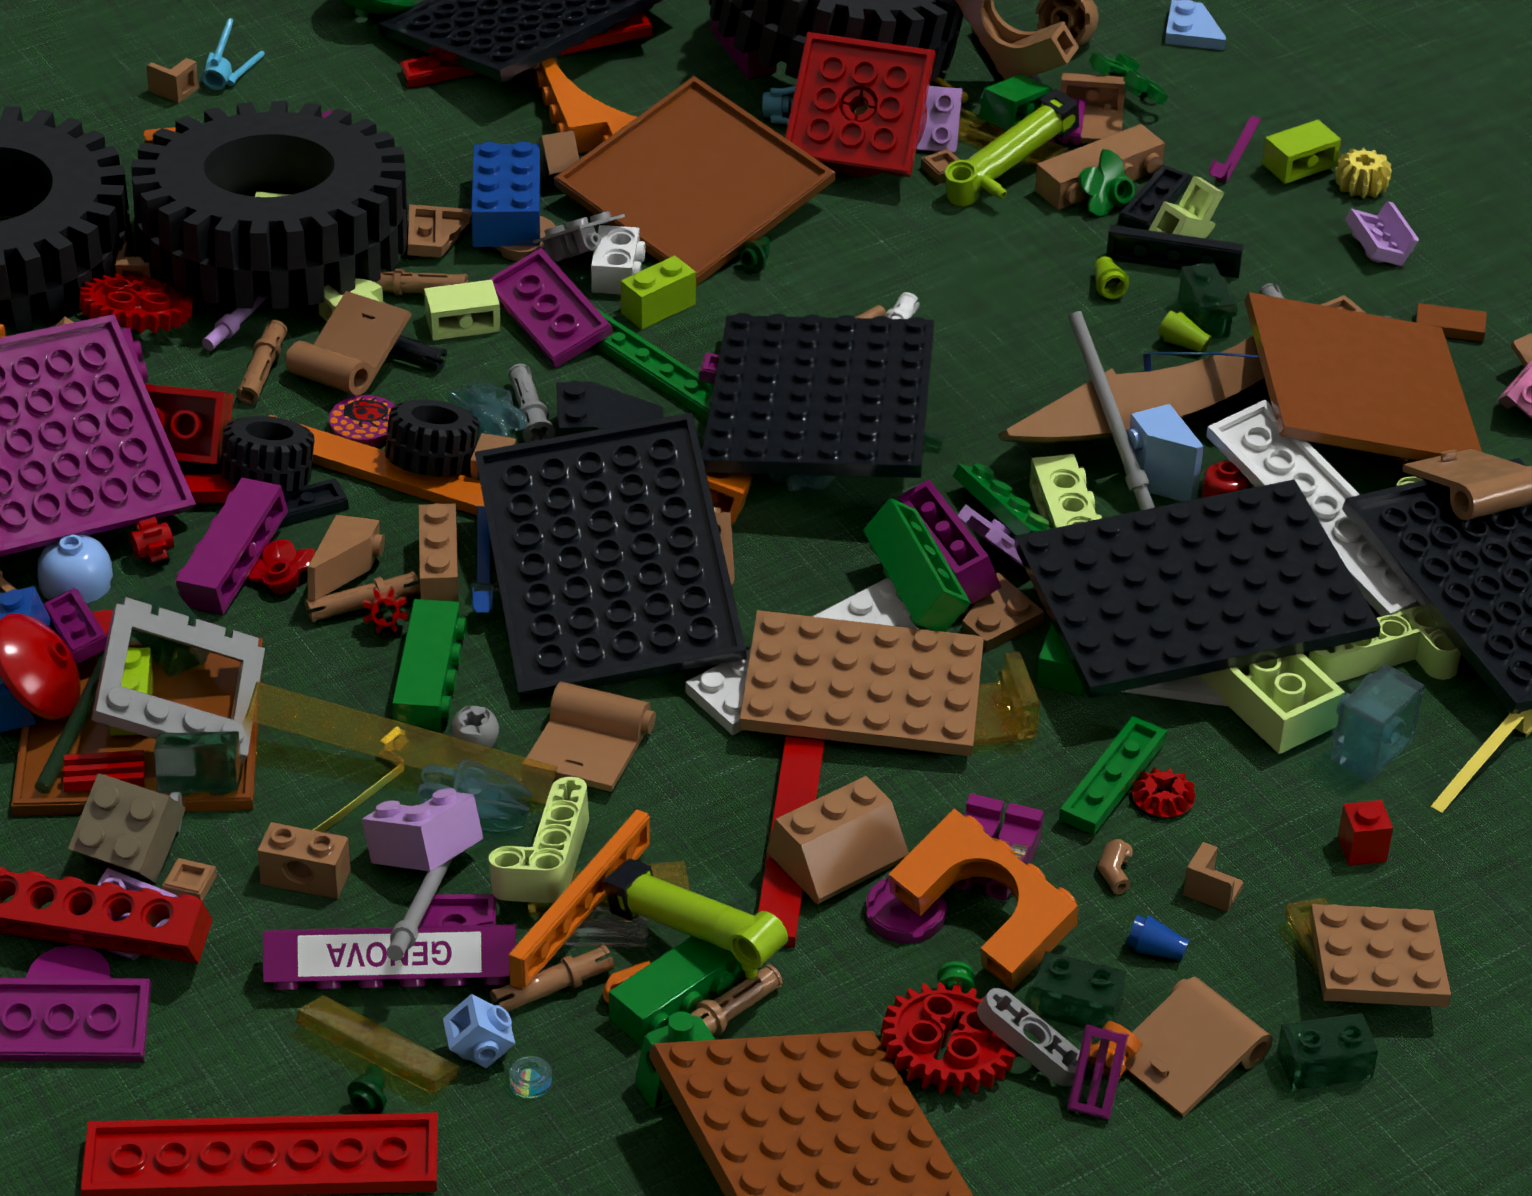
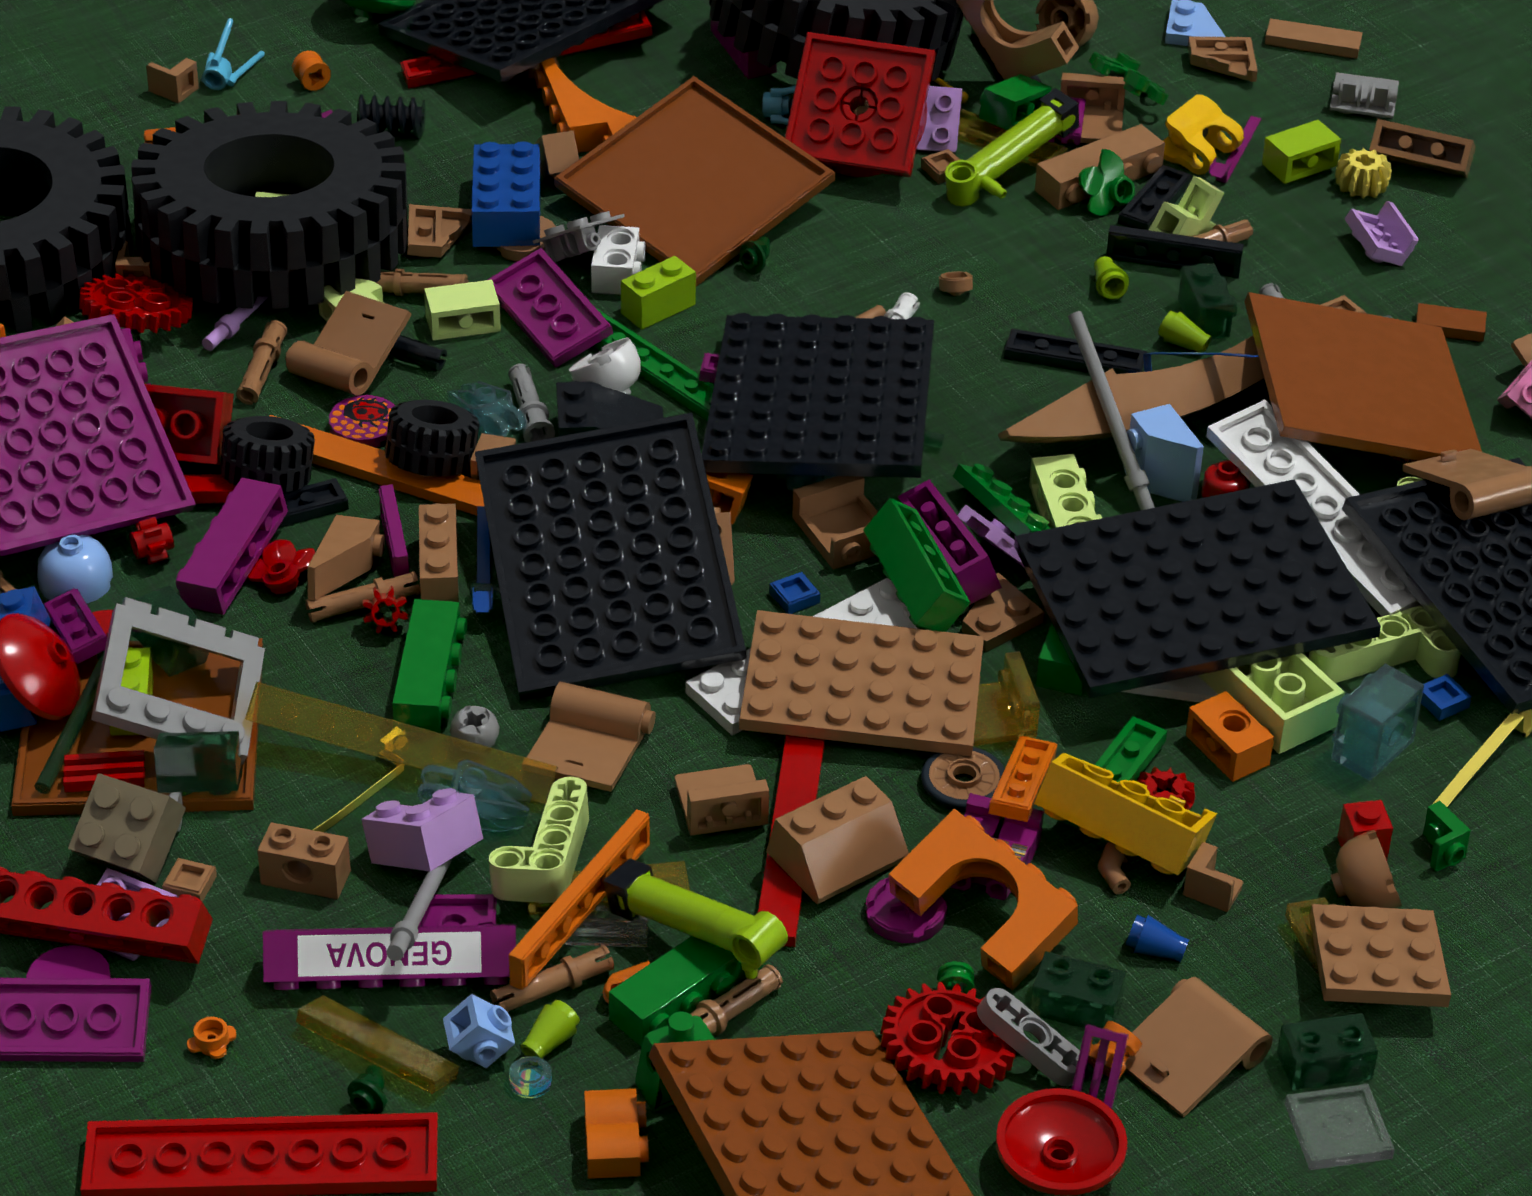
(211, 1037): none -> orange plate
(311, 62): none -> orange wheel
(393, 531): none -> magenta tile
(394, 116): none -> black piece
(552, 1028): none -> lime cone
(613, 367): none -> white cylinder
(613, 1133): none -> orange brick
(723, 799): none -> medium nougat bracket
(794, 593): none -> blue tile
(834, 518): none -> medium nougat panel
(940, 781): none -> medium nougat wheel
(955, 282): none -> medium nougat tile
(1022, 778): none -> orange tile
(1061, 1141): none -> red dish
(1066, 354): none -> black tile
(1124, 813): none -> yellow wedge
(1198, 130): none -> yellow piece
(1224, 55): none -> medium nougat wing
(1229, 736): none -> orange brick
(1230, 233): none -> medium nougat axle
(1313, 38): none -> medium nougat tile
(1339, 1126): none -> clear tile
(1364, 95): none -> light grey hinge
(1365, 873): none -> medium nougat cylinder
(1423, 148): none -> medium nougat brick
(1444, 697): none -> blue plate
(1446, 835): none -> green bracket

